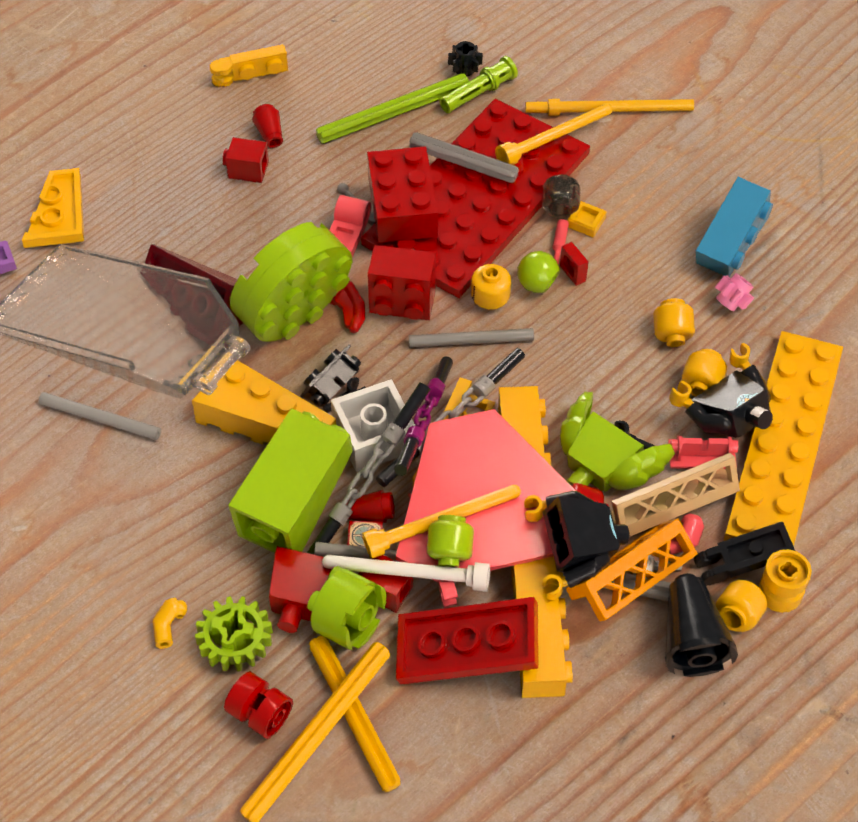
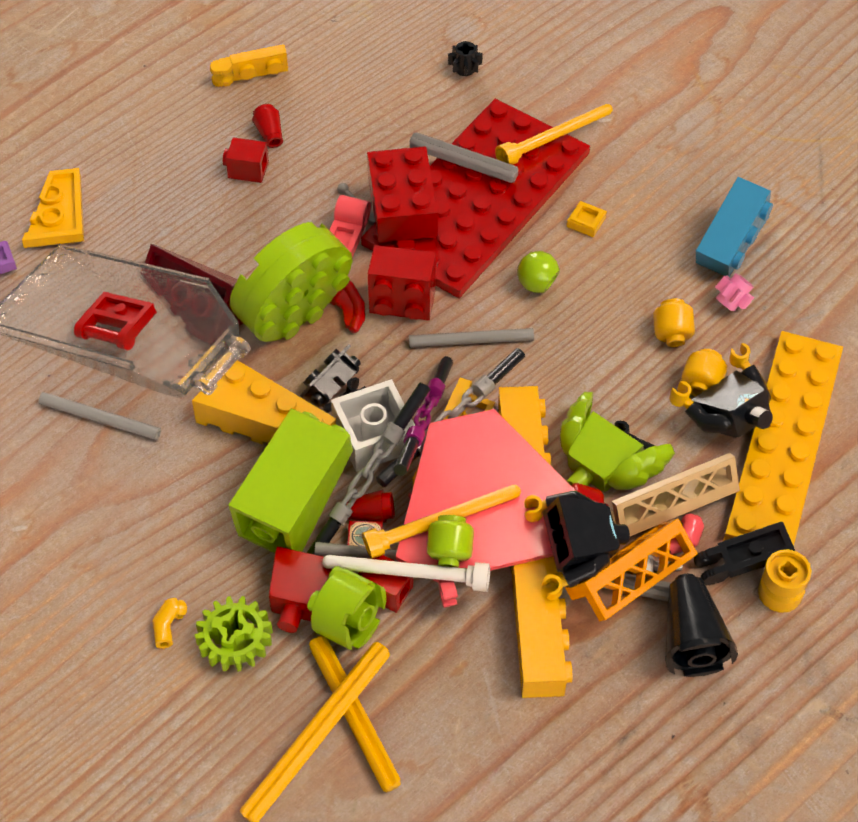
(115, 311): none -> red plate
(261, 706): red wheel -> none
(389, 109): lime axle -> none
(467, 641): red plate -> none
(489, 79): lime pin -> none
(490, 286): yellow head -> none
(554, 106): yellow bar -> none
(560, 237): coral piece -> none
(561, 196): clear smoke head -> none
(573, 263): red tile -> none
(695, 451): coral hinge -> none
(741, 605): yellow head -> none

